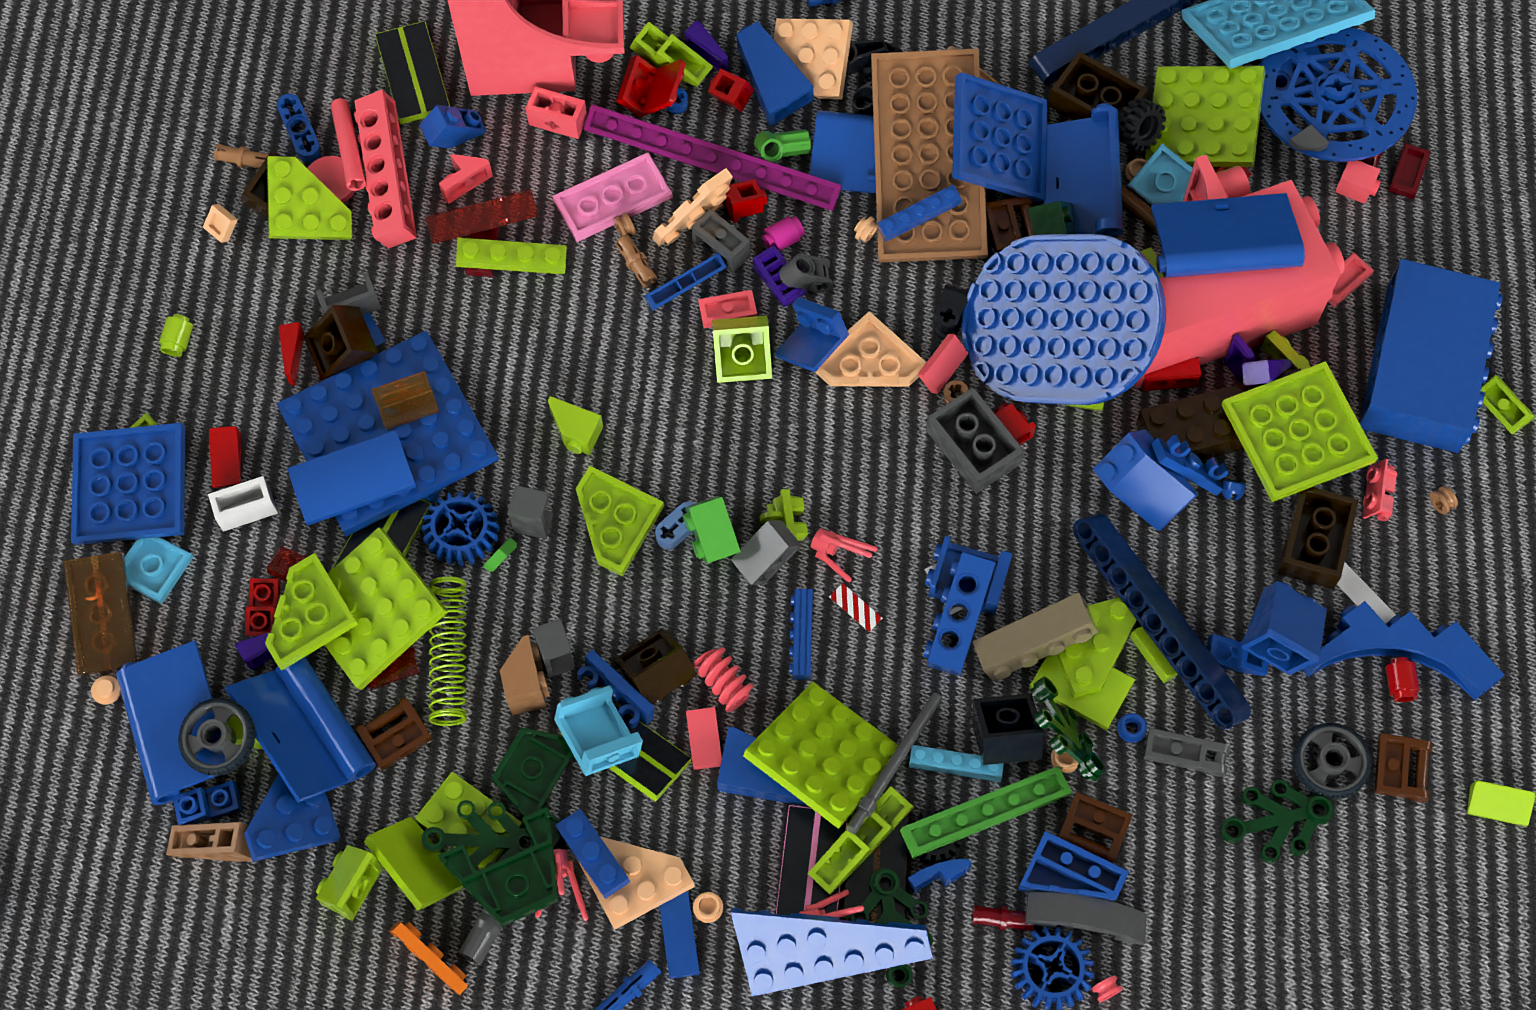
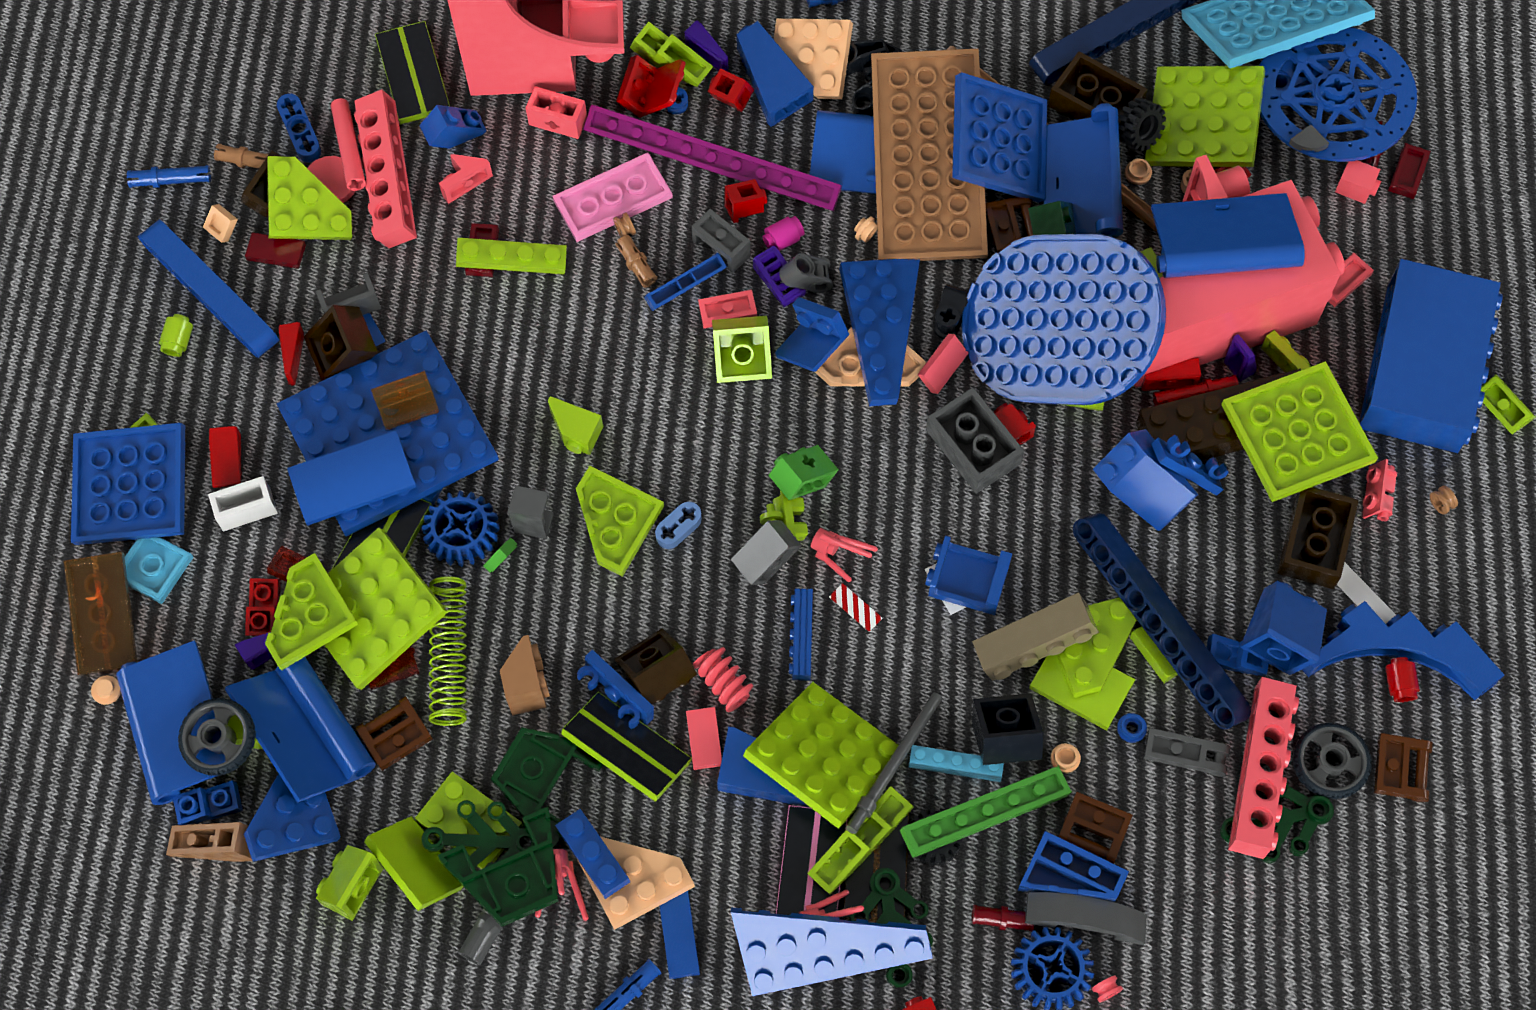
(168, 176): none -> blue pin
(208, 288): none -> blue beam
(275, 251): none -> dark red tile
(430, 955): orange wing -> none
(481, 216): clear red arch -> none
(554, 648): dark grey panel -> none
(596, 731): medium azure panel -> none
(708, 197): light nougat plate -> none
(708, 907): light nougat plate -> none
(711, 529): bright green brick -> none
(785, 144): bright green piece -> none
(802, 472): none -> bright green brick
(880, 314): none -> blue wing
(919, 213): blue piece -> none
(946, 871): blue slope -> none
(954, 385): medium nougat bush -> none
(980, 573): blue brick -> none
(1065, 724): dark green plant -> none
(1162, 178): medium azure tile -> none
(1194, 389): none -> red pin
(1233, 487): blue hinge -> none
(1245, 835): none -> coral brick
(1263, 371): slope -> none
(1500, 803): lime slope -> none

